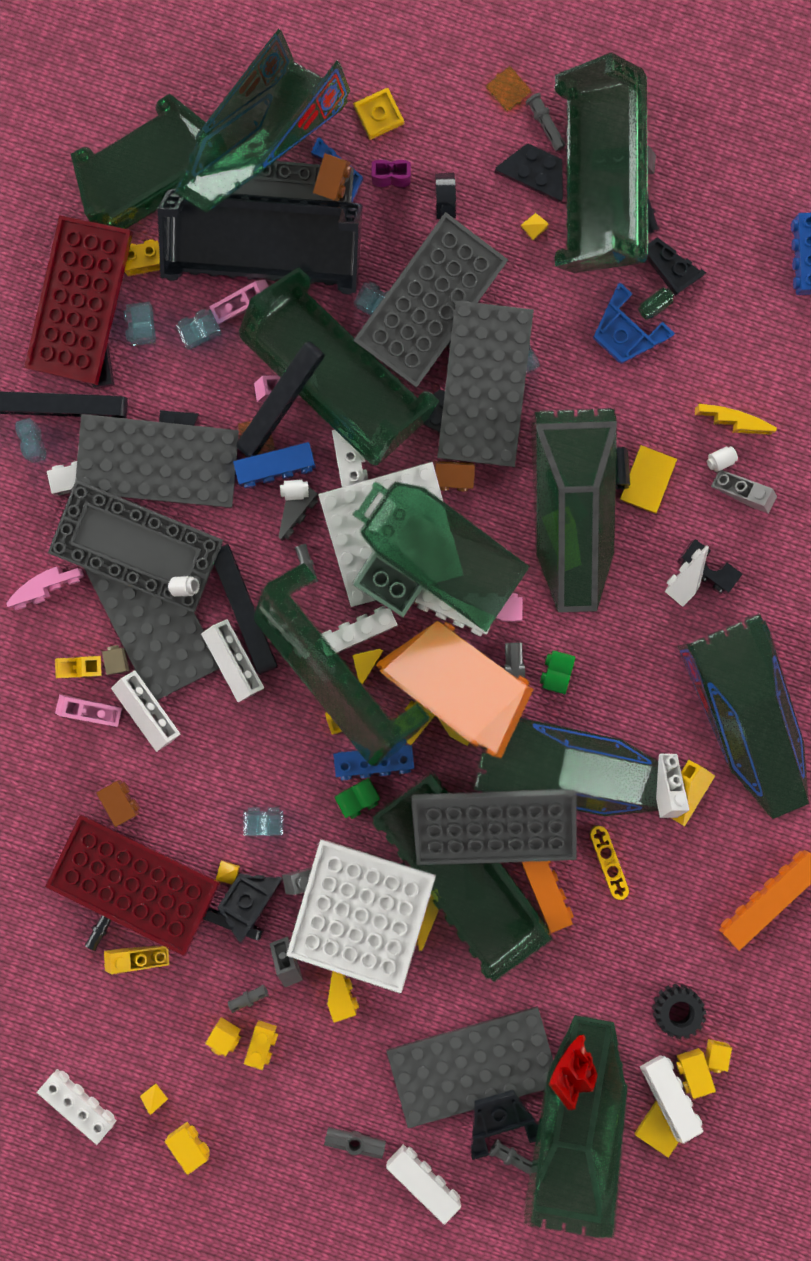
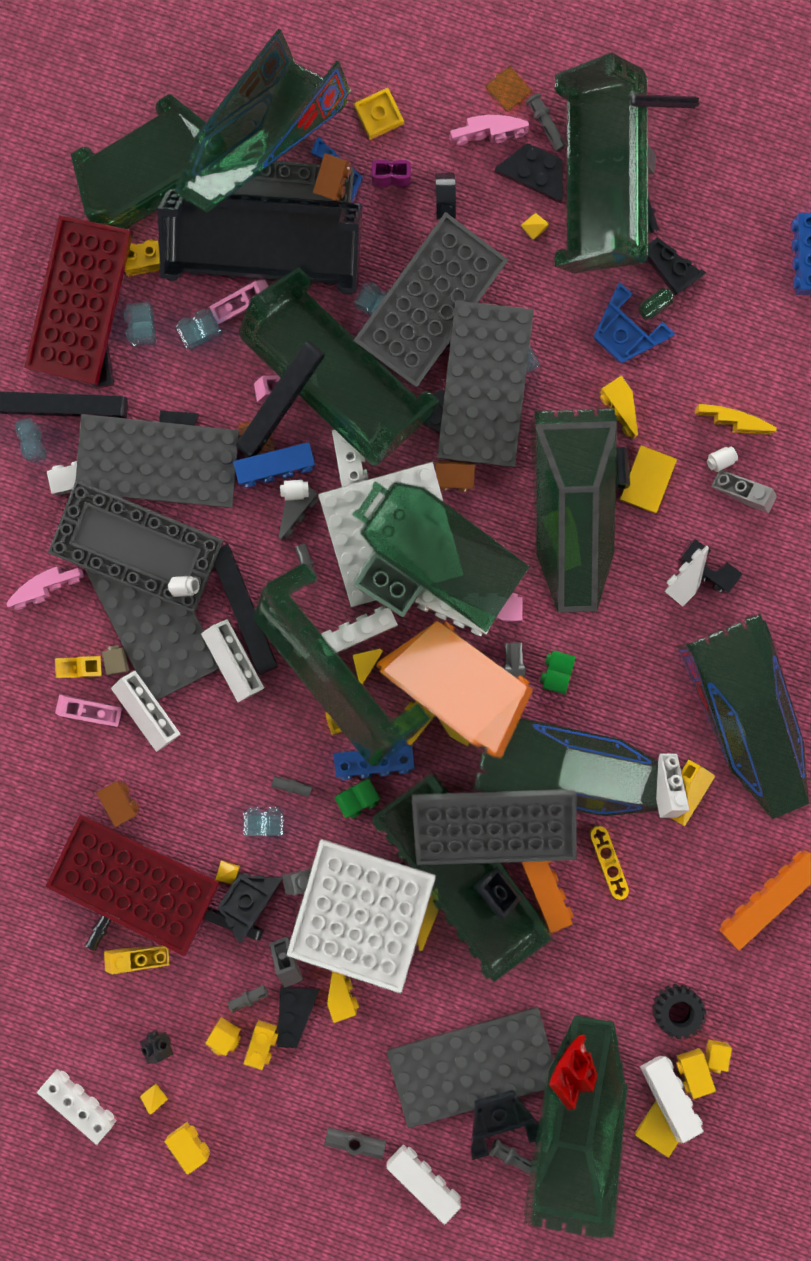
(156, 1047): none -> black brick
(291, 786): none -> dark grey pin
(294, 1012): none -> black wing
(495, 126): none -> bright pink slope
(497, 893): none -> black slope
(620, 397): none -> yellow slope
(668, 101): none -> black axle

